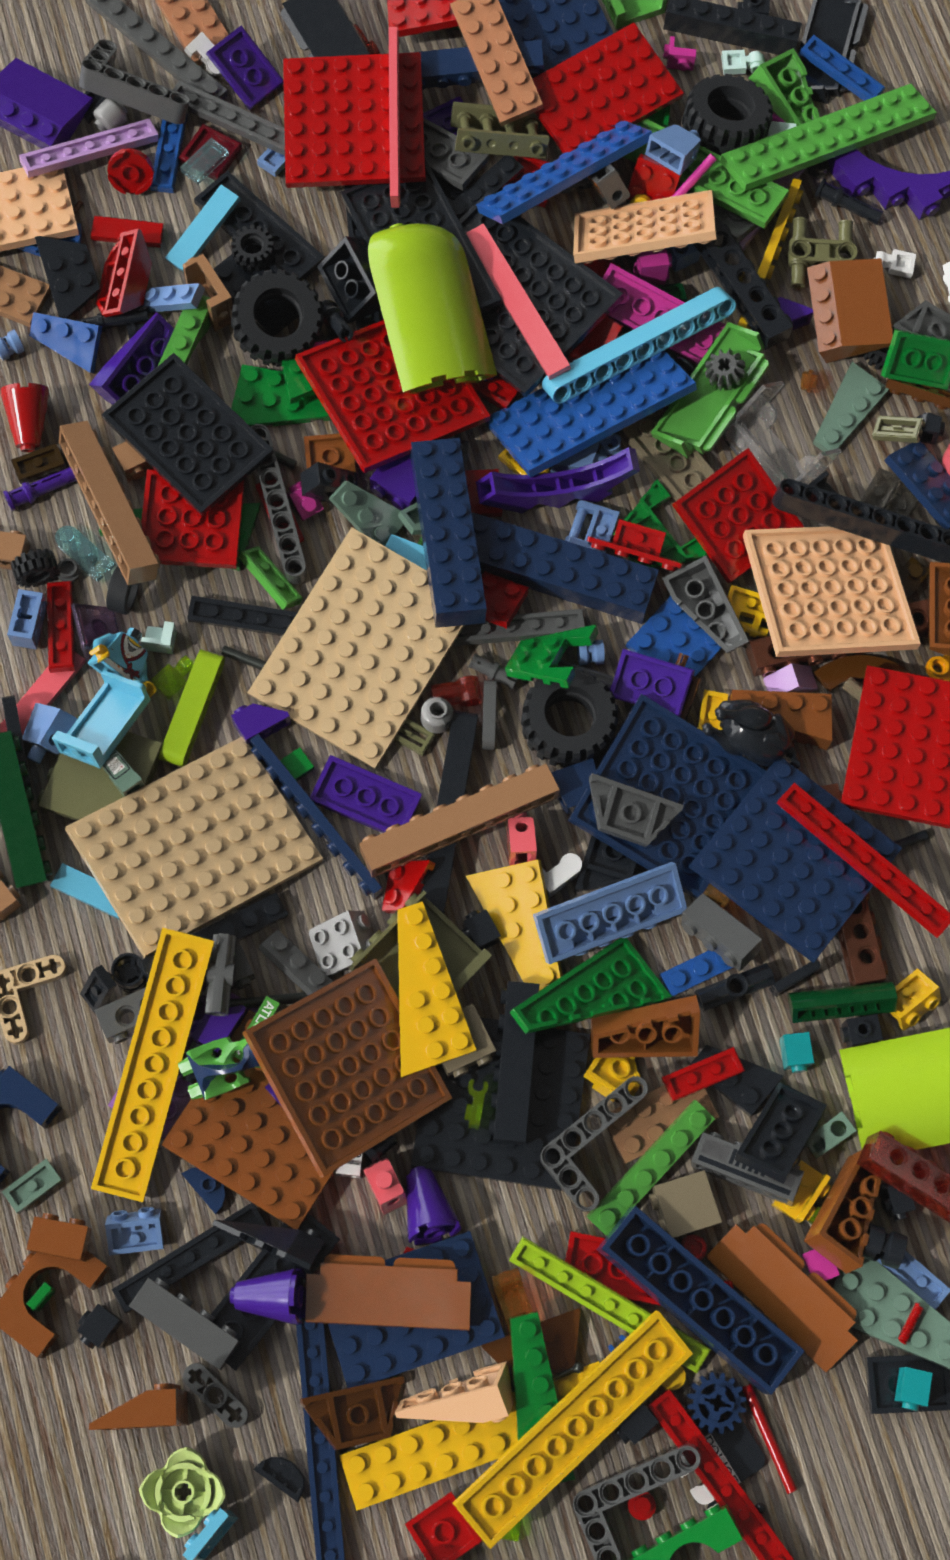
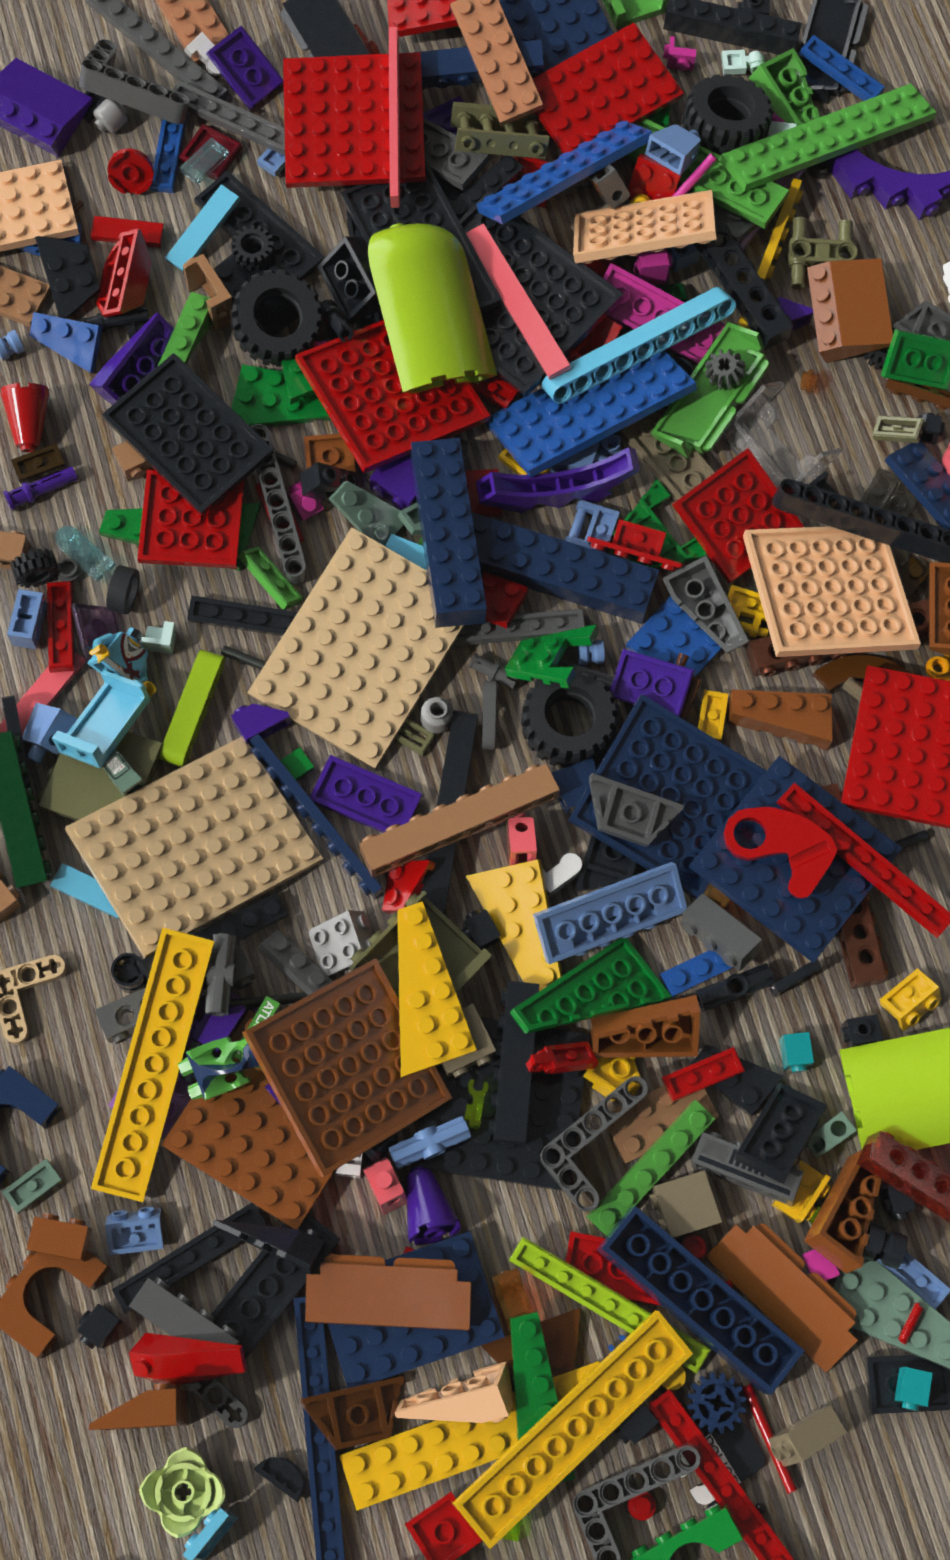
(41, 1297): green tile -> none
(88, 148): lavender plate -> none
(98, 988): black plate -> none
(108, 503): medium nougat brick -> none
(171, 679): clear neon green plate -> none
(173, 297): medium blue plate -> none
(184, 1359): none -> red wedge
(208, 1188): dark blue plate -> none
(273, 1296): dark purple cone -> none
(429, 1142): none -> medium blue piece
(464, 691): clear red piece -> none
(563, 1058): none -> red hinge
(578, 1368): pearl dark grey hinge -> none
(754, 732): black piece -> none
(791, 679): lavender slope -> none
(805, 843): none -> red animal
(806, 1436): none -> dark tan piece
(838, 197): black pin -> none
(842, 1002): dark green brick -> none
(852, 404): sand green wing -> none
(899, 262): white plate -> none

